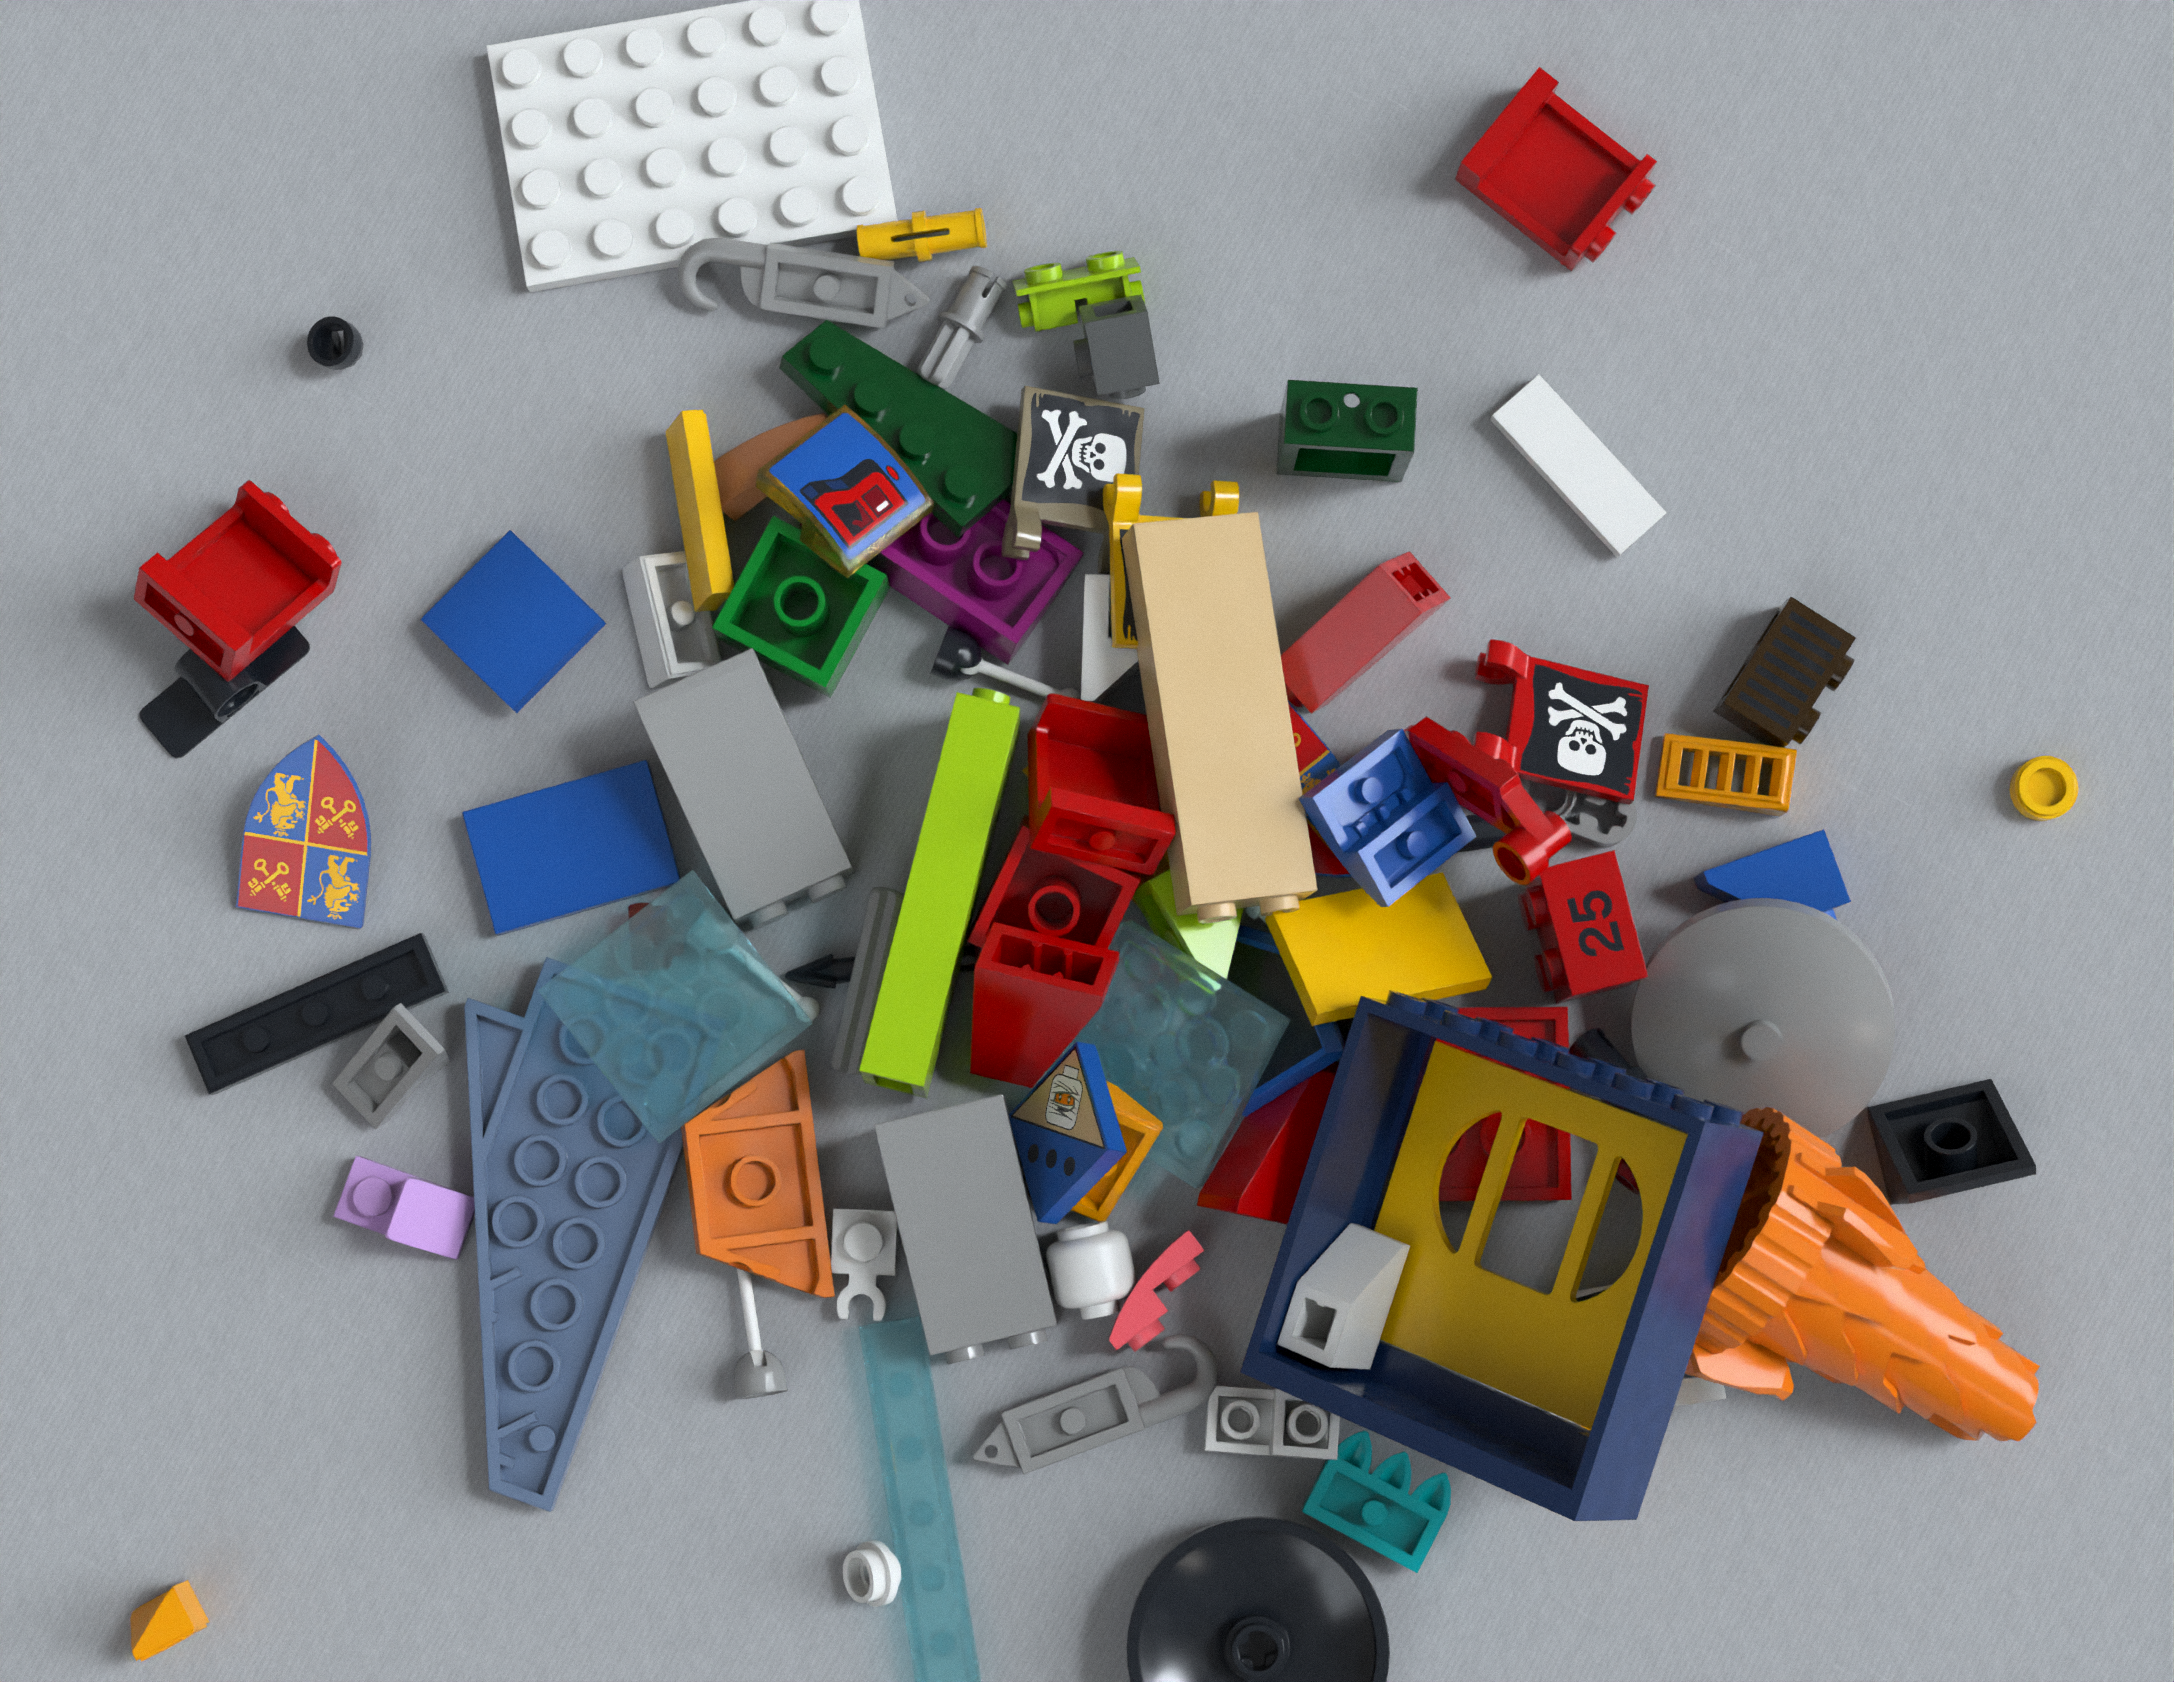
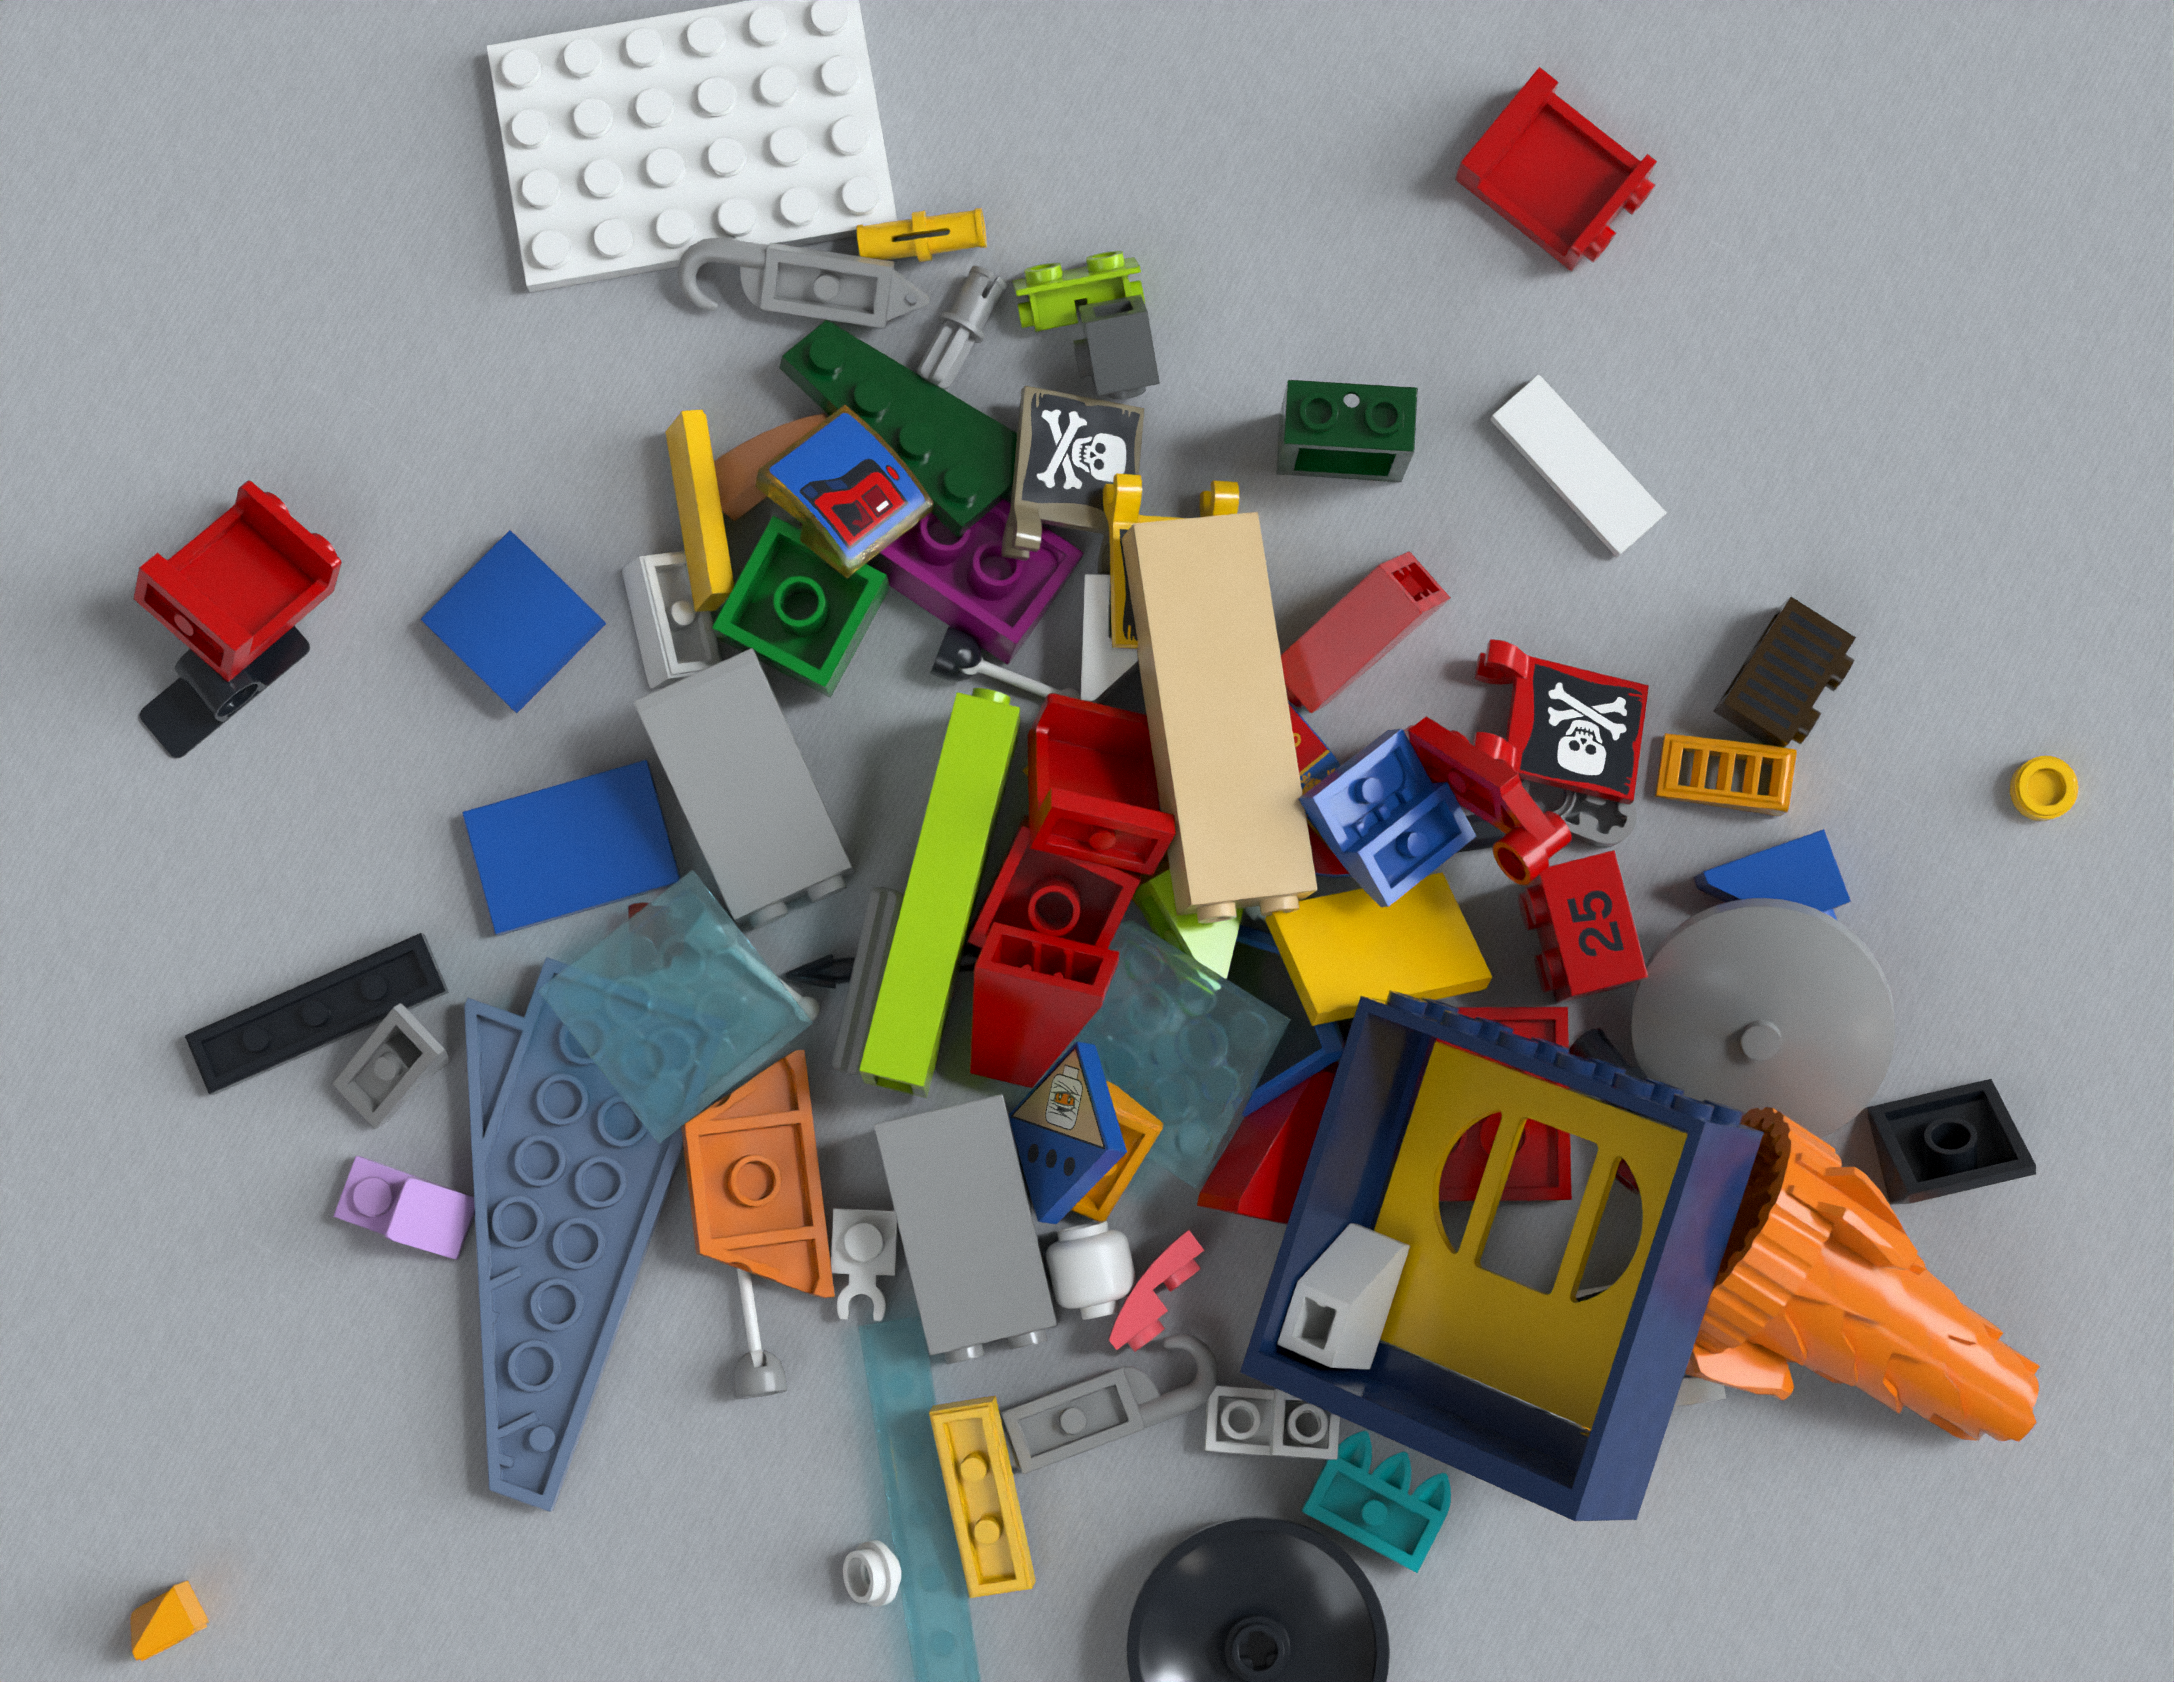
(307, 840): shield -> none
(325, 343): black hinge -> none
(982, 1496): none -> yellow tile

